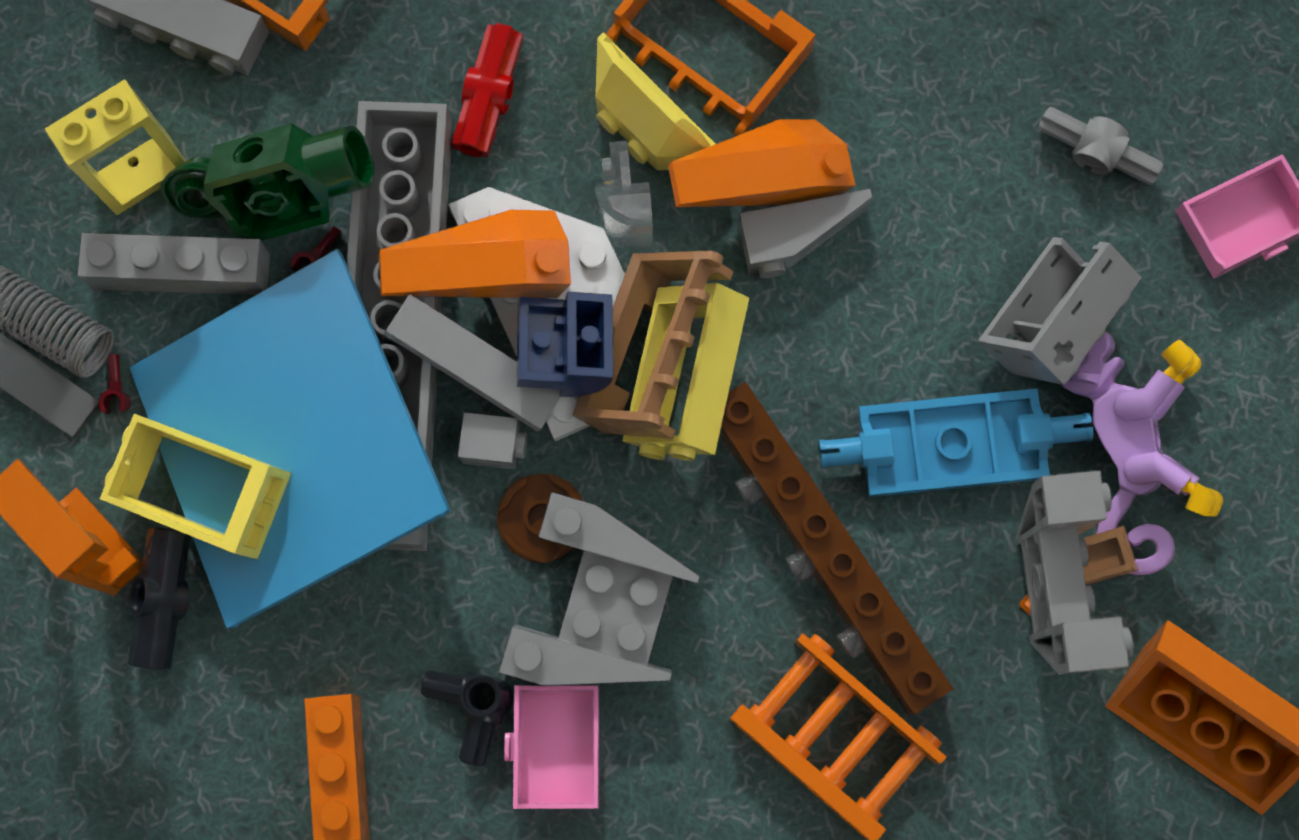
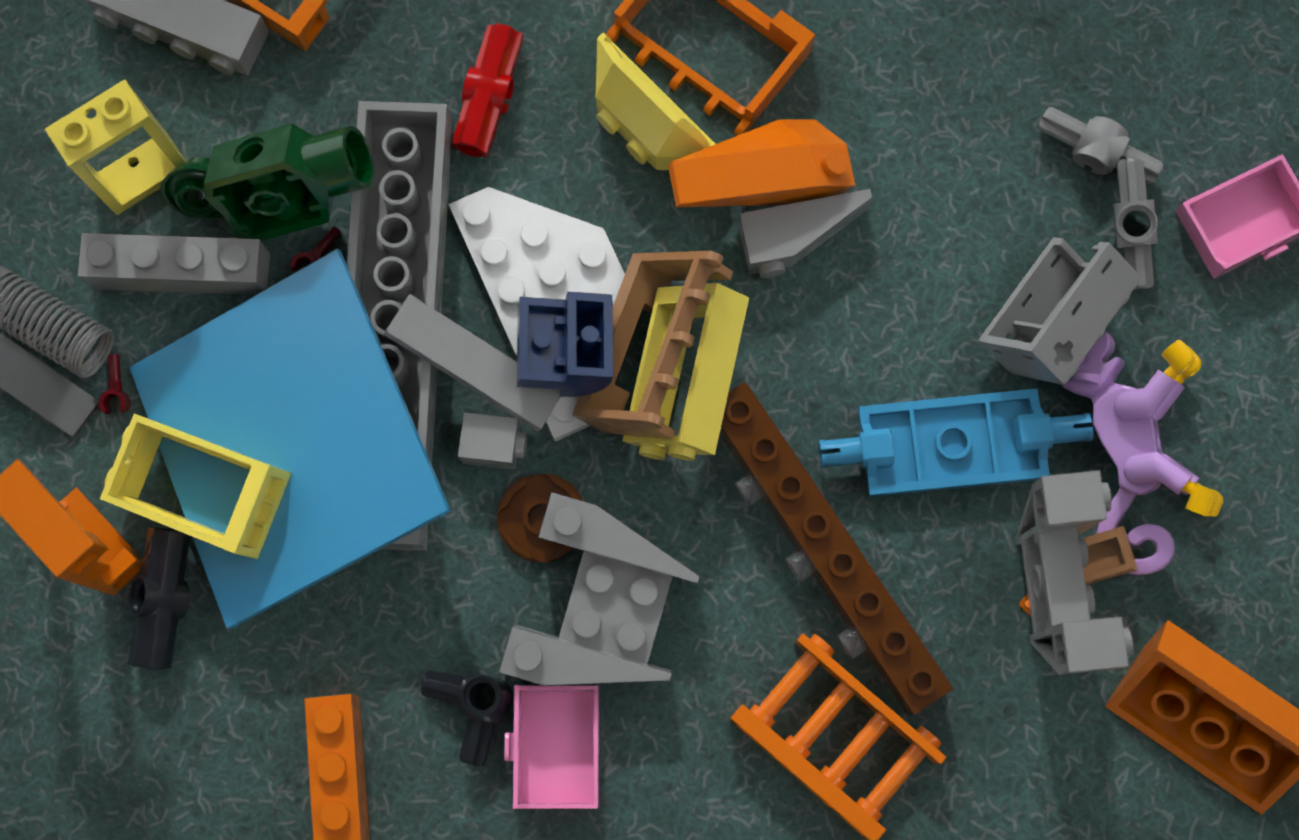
(490, 257): orange wedge -> none
(624, 206): clear brick -> none
(1134, 198): none -> light grey axle

